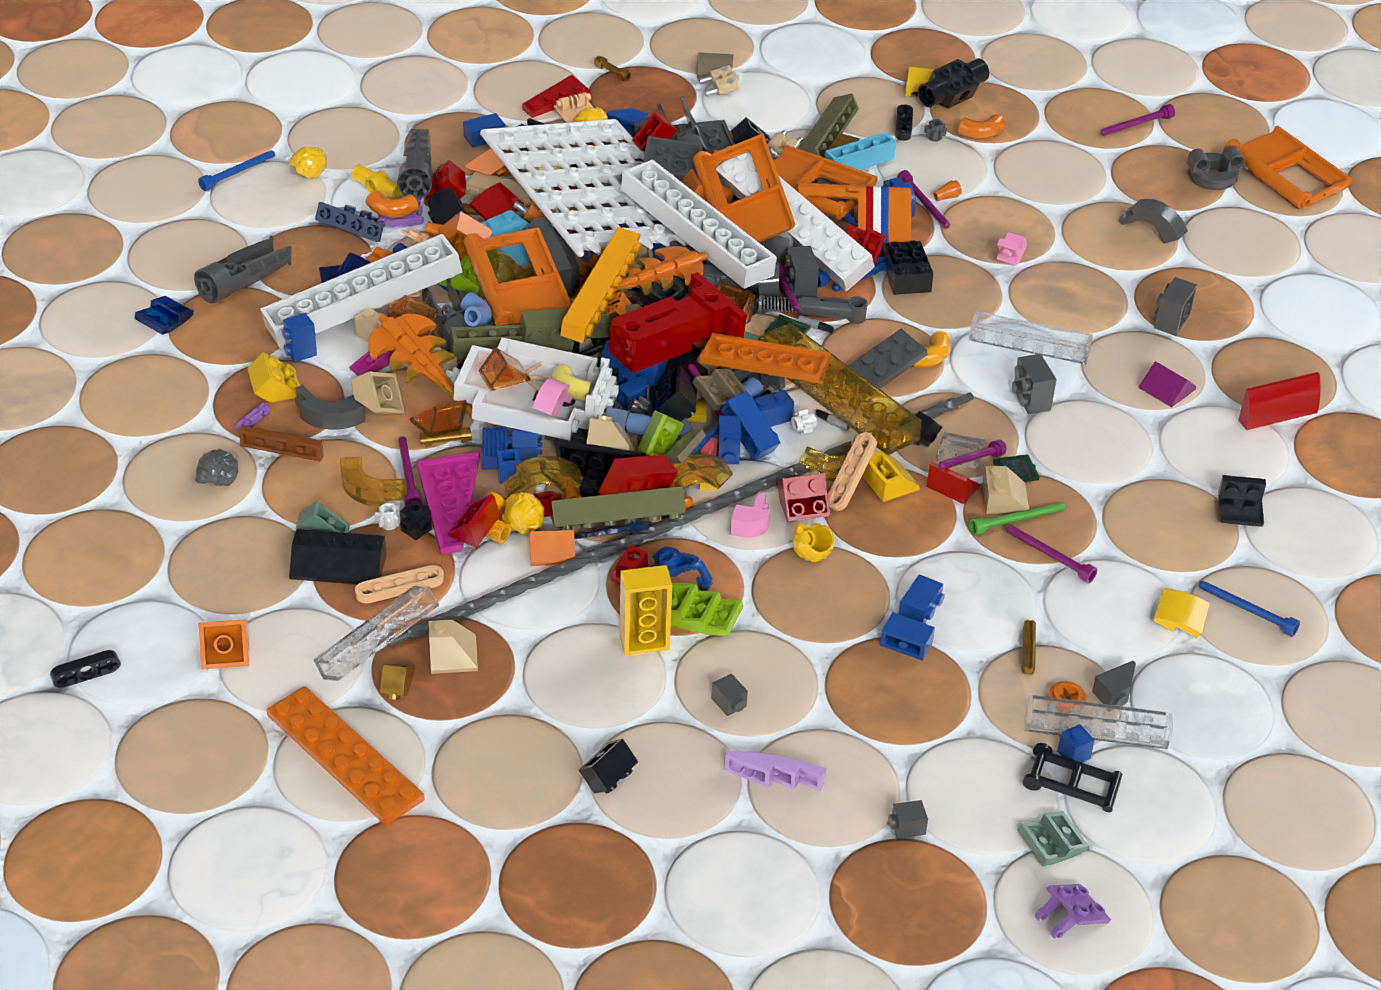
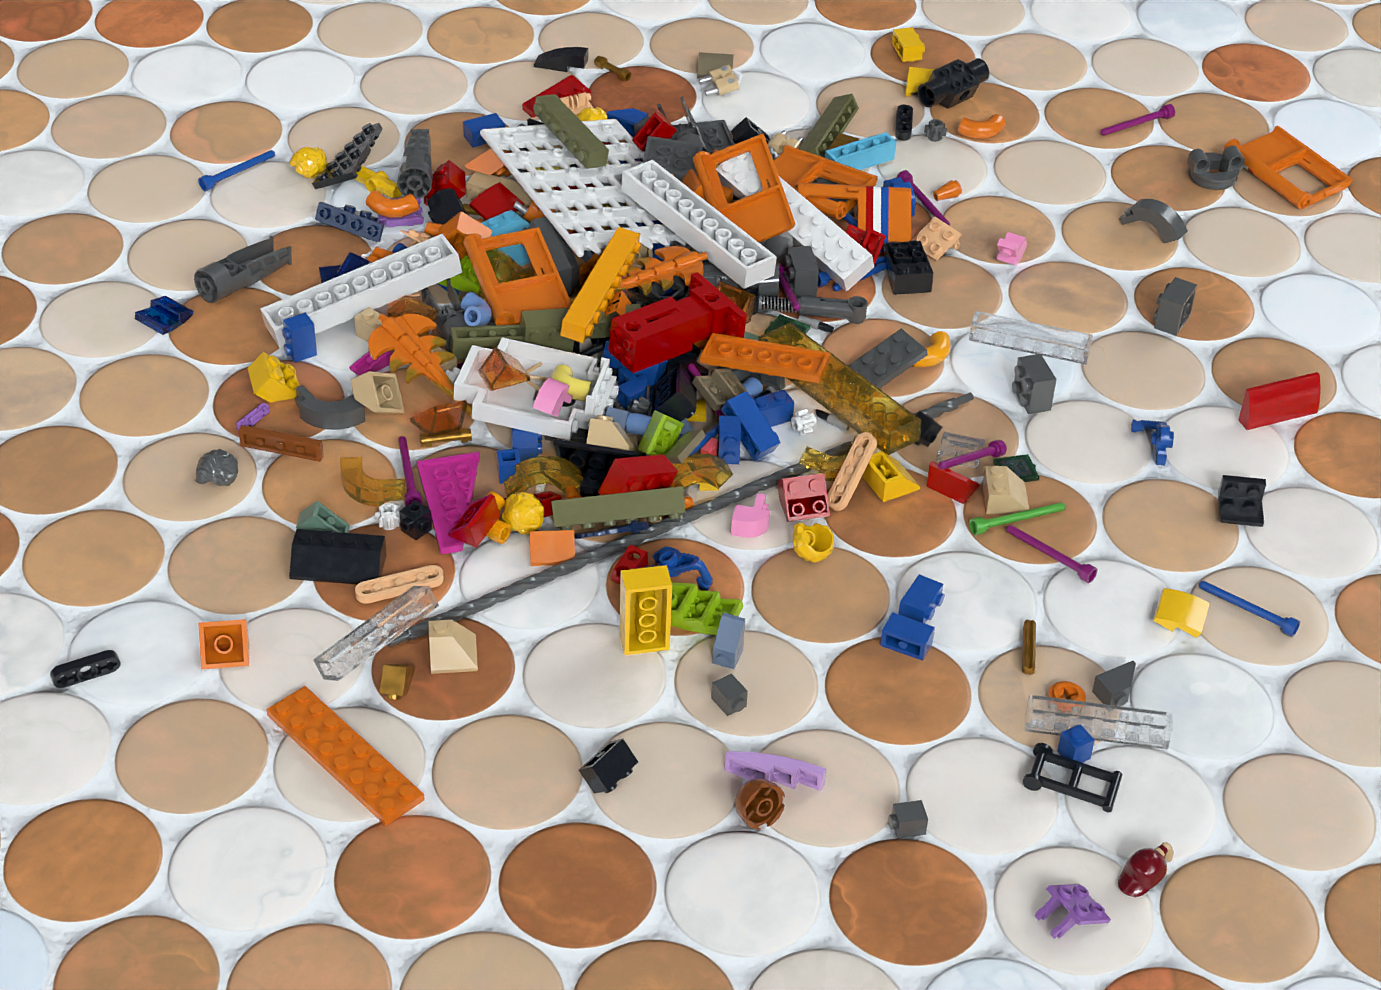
(350, 159): none -> black wing
(493, 440): blue brick -> none
(563, 58): none -> black slope
(571, 131): none -> olive brick
(729, 641): none -> sand blue slope
(759, 803): none -> dark orange cylinder
(907, 44): none -> yellow brick
(938, 238): none -> light nougat hinge
(1053, 838): sand green slope -> none
(1145, 870): none -> dark red hair
(1162, 438): none -> blue animal
(1166, 385): magenta slope -> none

